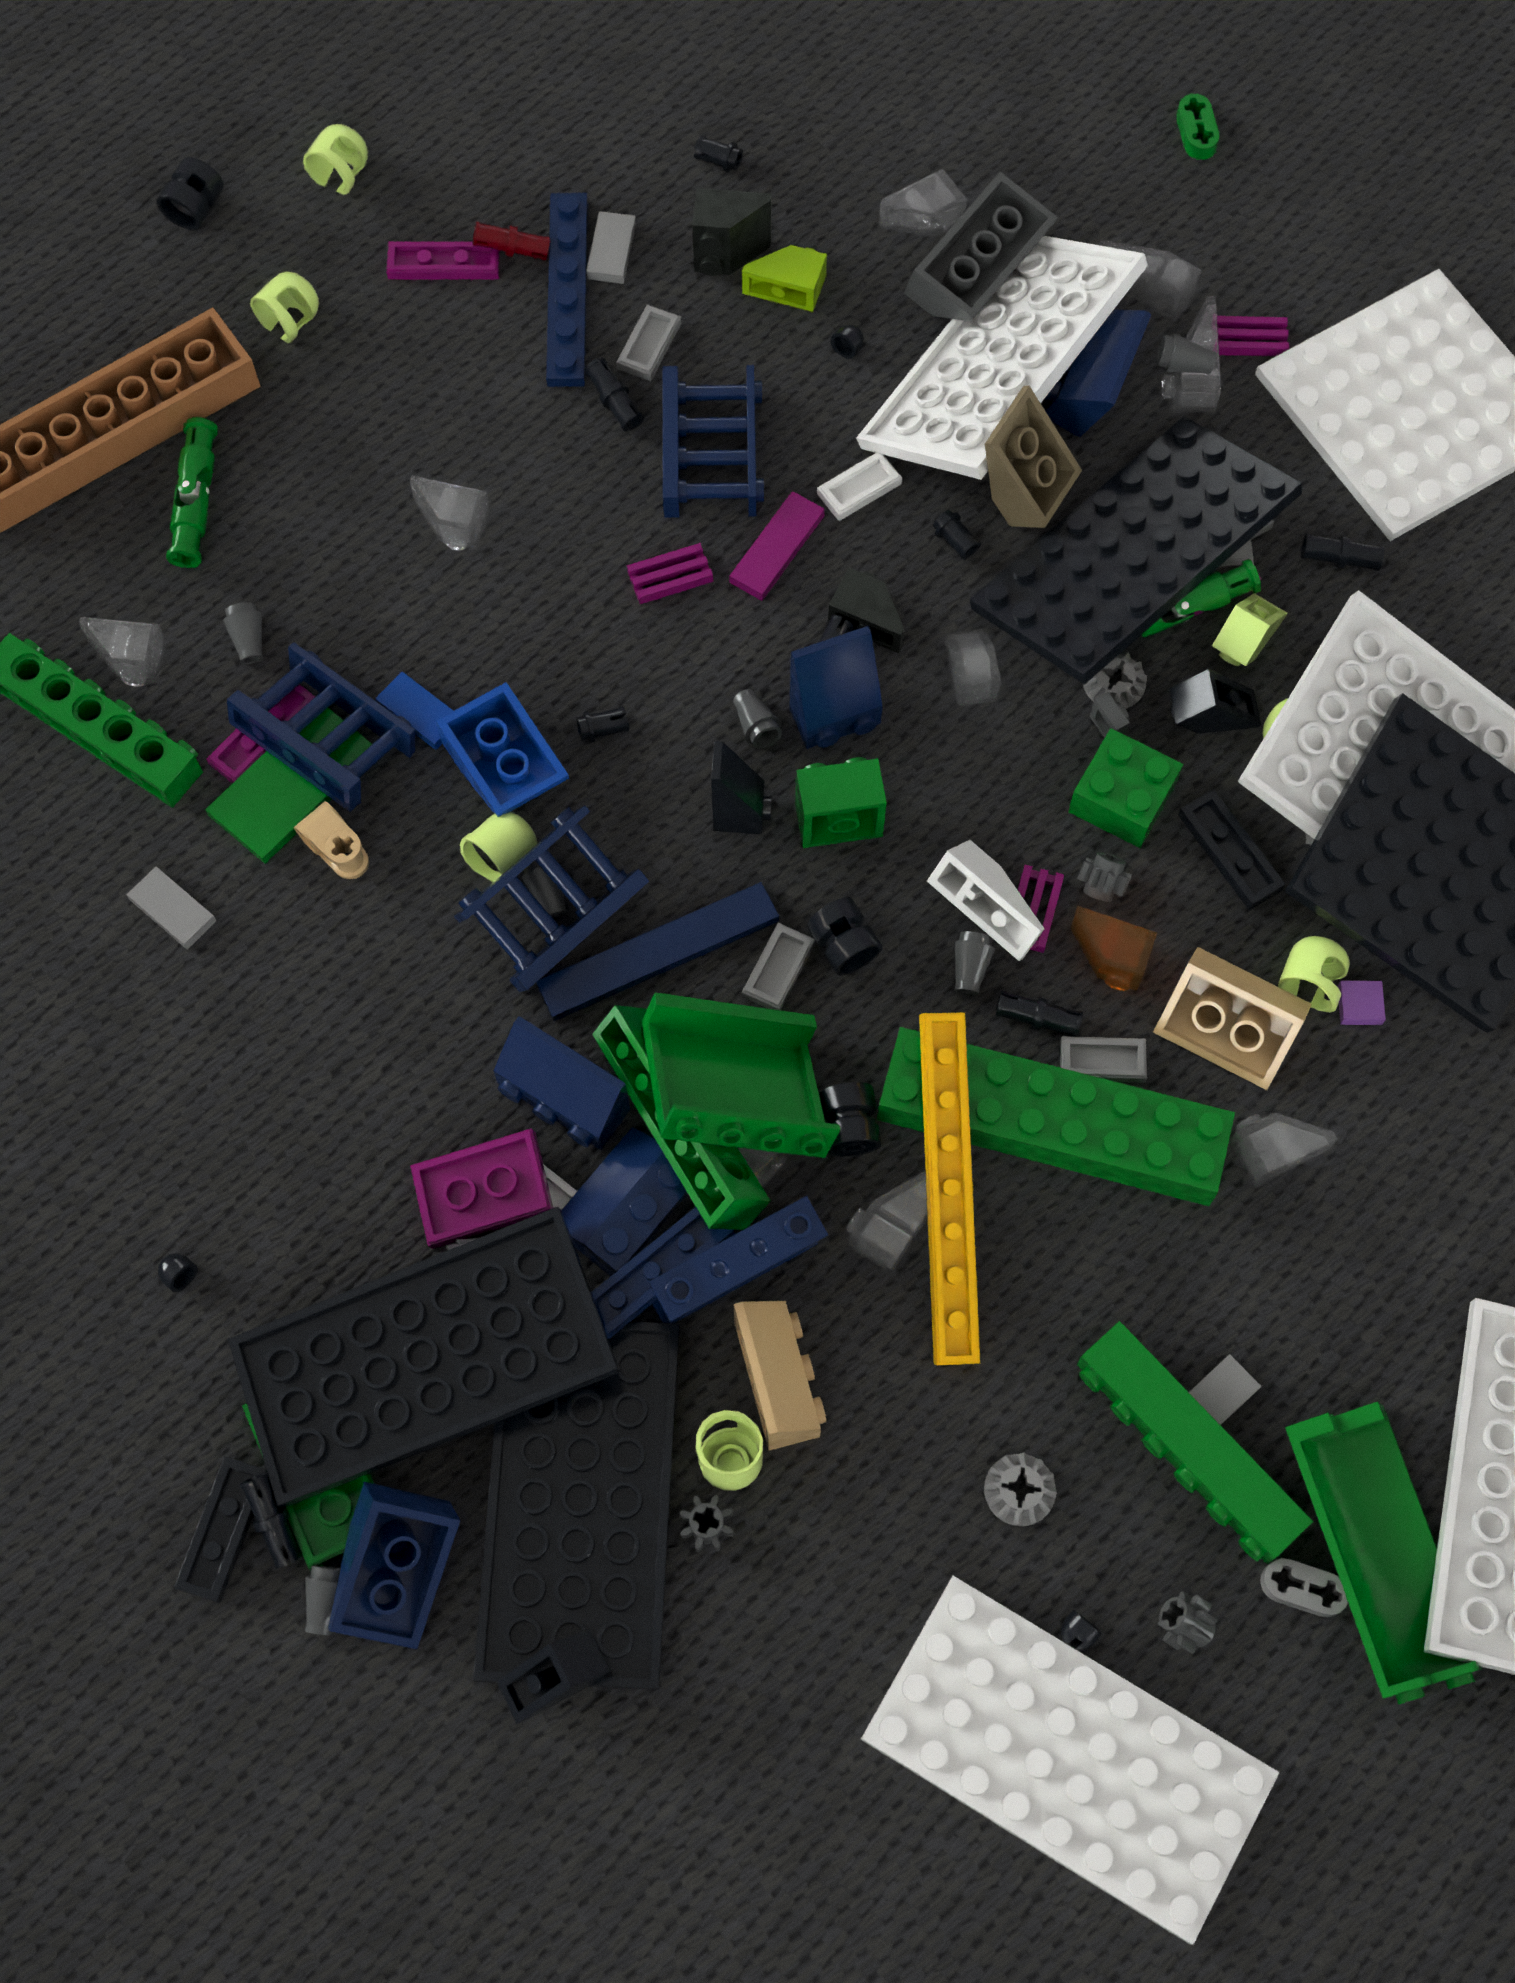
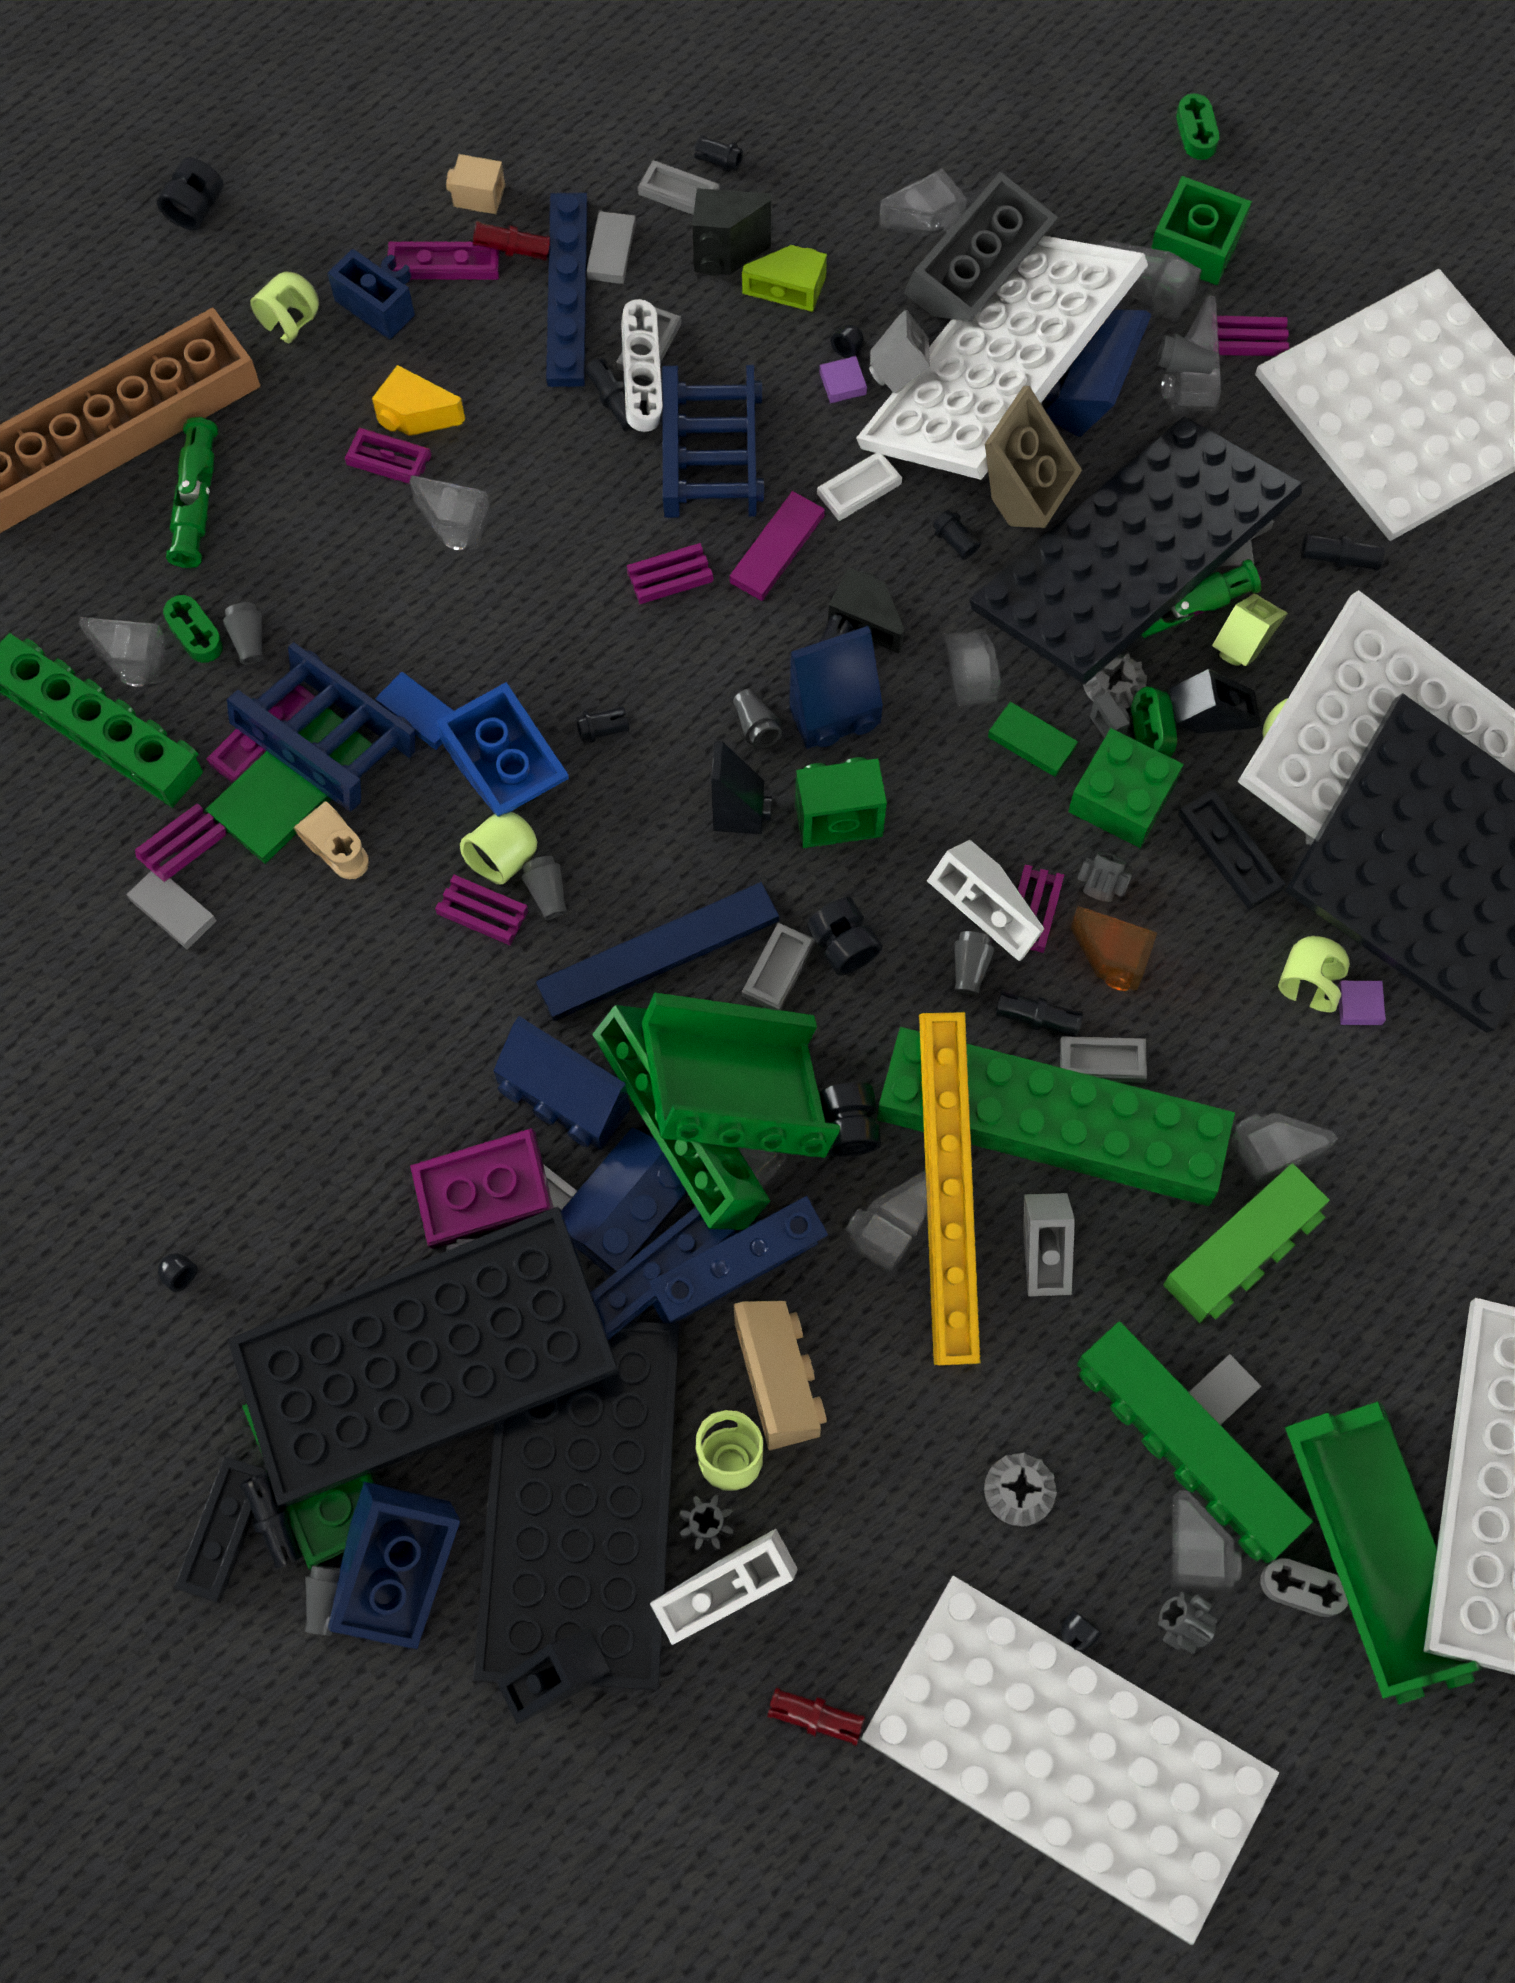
(175, 838): none -> magenta tile
(199, 624): none -> green beam
(333, 149): yellowish green helmet -> none
(373, 292): none -> dark blue brick
(384, 461): none -> magenta tile
(415, 405): none -> yellow slope
(451, 895): none -> magenta tile
(476, 183): none -> tan brick
(588, 910): dark blue fence -> none
(641, 365): none -> white beam
(672, 186): none -> light grey tile
(725, 1587): none -> white slope
(816, 1716): none -> dark red pin
(843, 379): none -> medium lavender tile
(900, 353): none -> light grey slope
(1032, 739): none -> green tile
(1048, 1244): none -> light grey slope
(1154, 720): none -> green beam
(1201, 1548): none -> clear slope
(1202, 227): none -> green brick
(1232, 1018): tan slope -> none
(1246, 1243): none -> bright green brick

